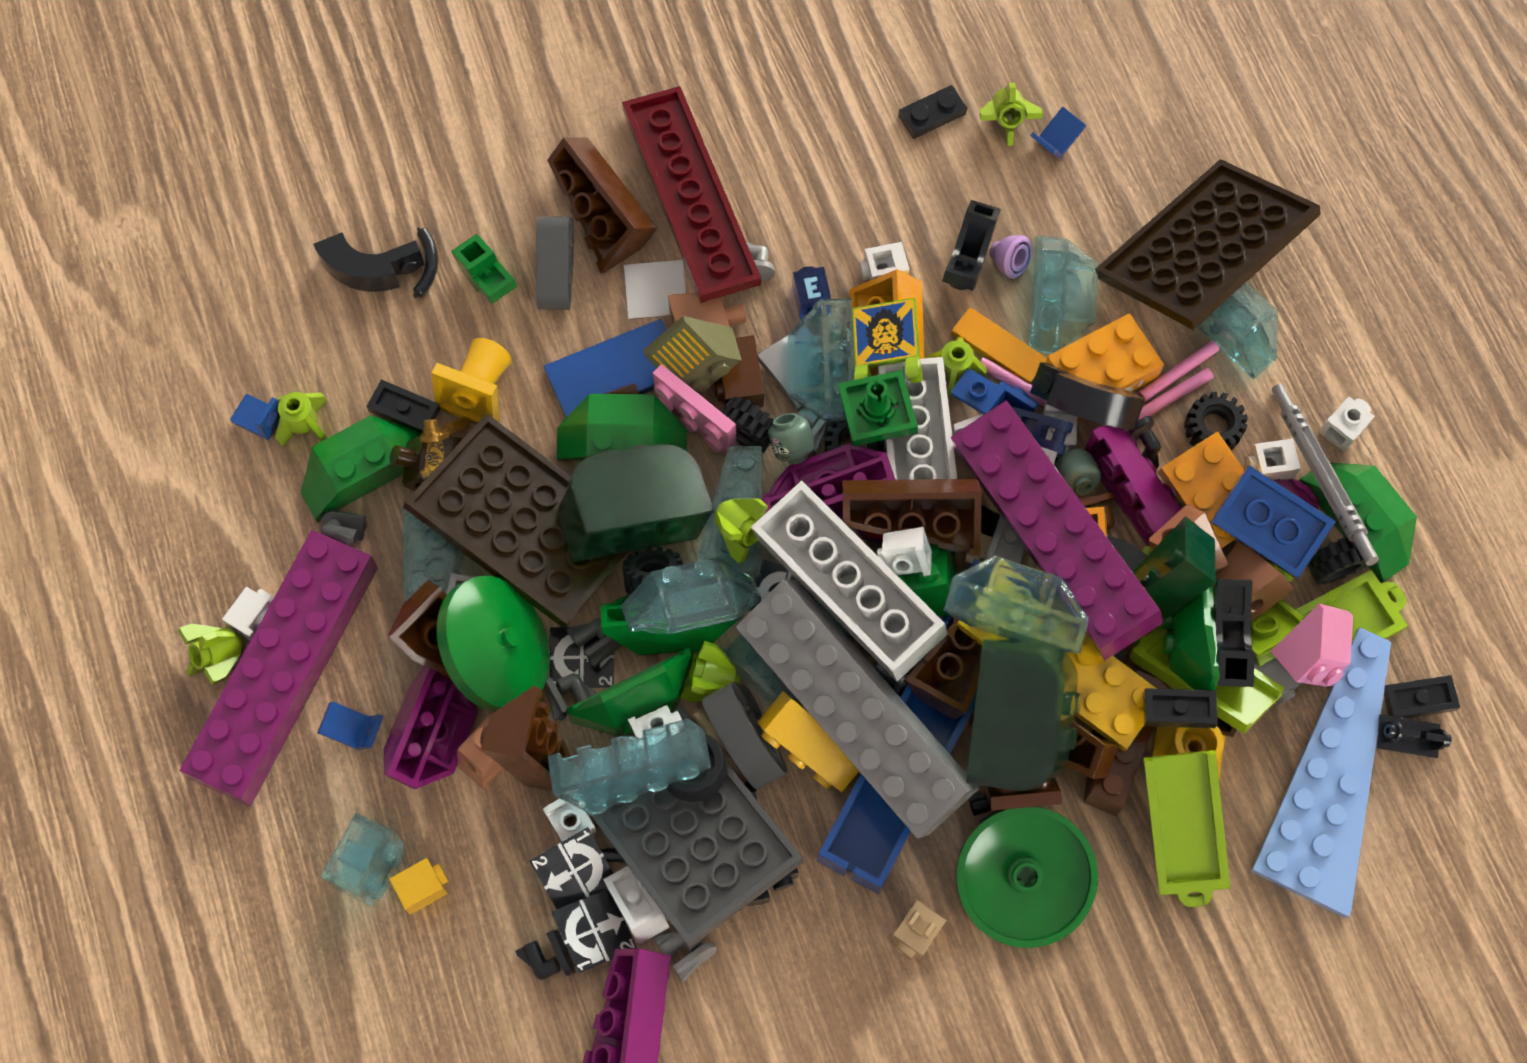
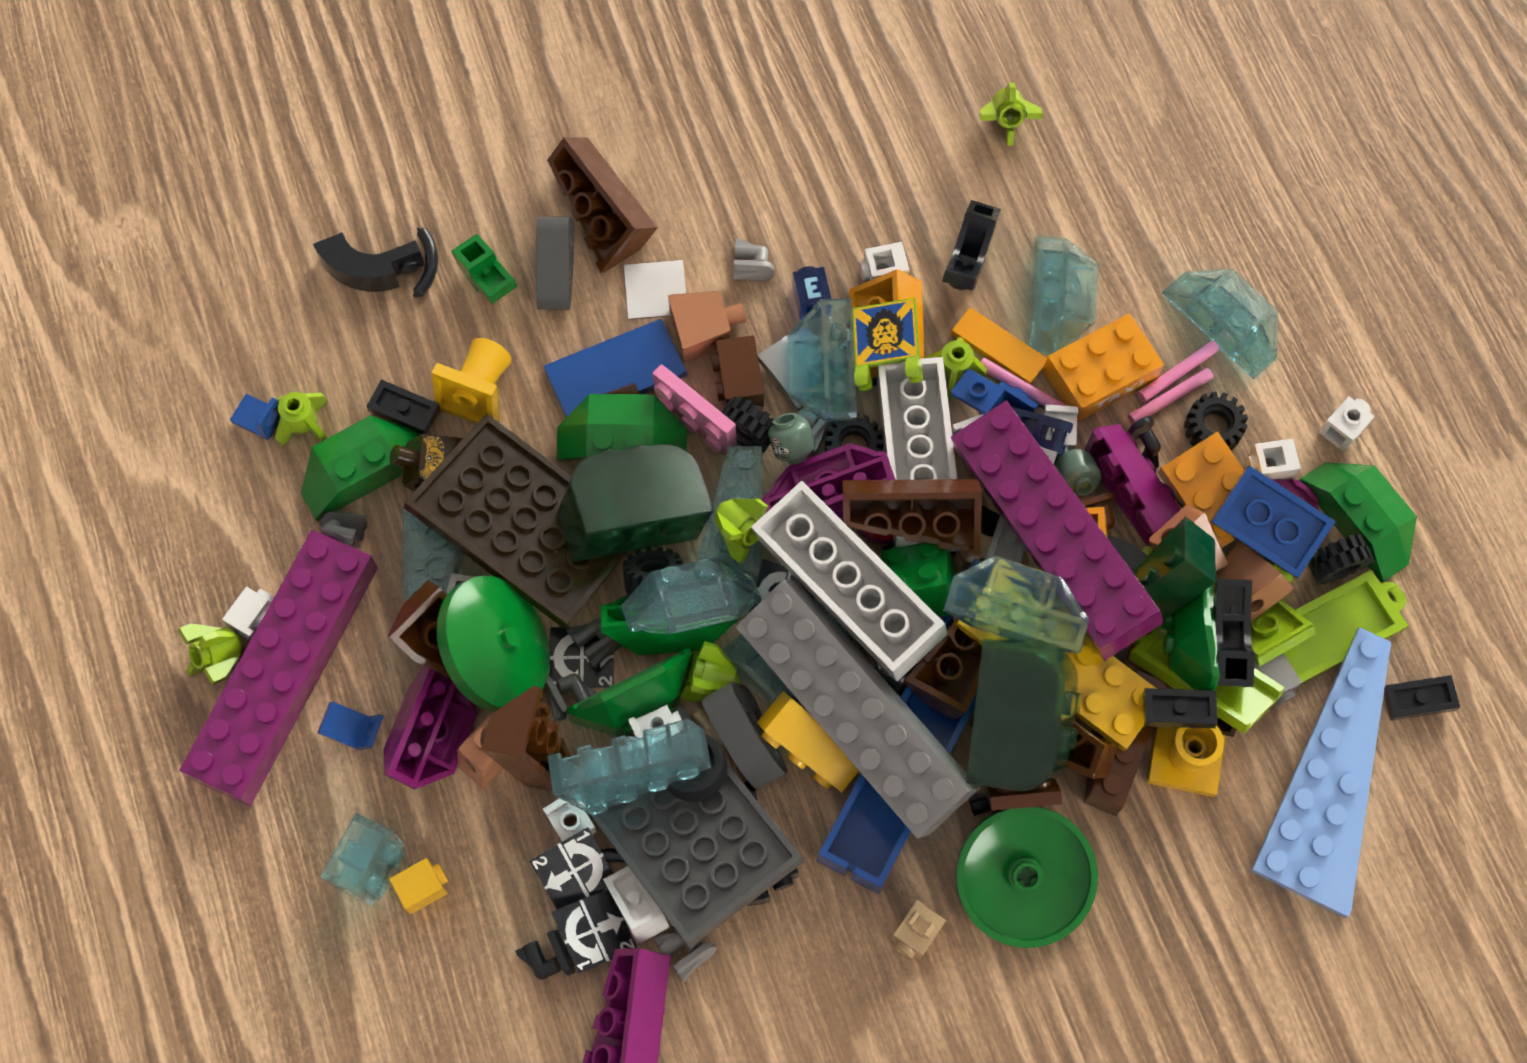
(432, 432): pearl gold piece -> none
(691, 194): dark red plate -> none
(695, 352): olive slope -> none
(875, 397): green plate -> none
(906, 551): white brick -> none
(932, 111): black plate -> none
(1012, 255): lavender brick -> none
(1060, 132): blue bracket -> none
(1087, 399): black arch -> none
(1187, 825): lime piece -> none
(1207, 243): dark brown plate -> none
(1318, 647): bright pink slope -> none
(1325, 475): light grey axle -> none
(1411, 736): black hinge -> none

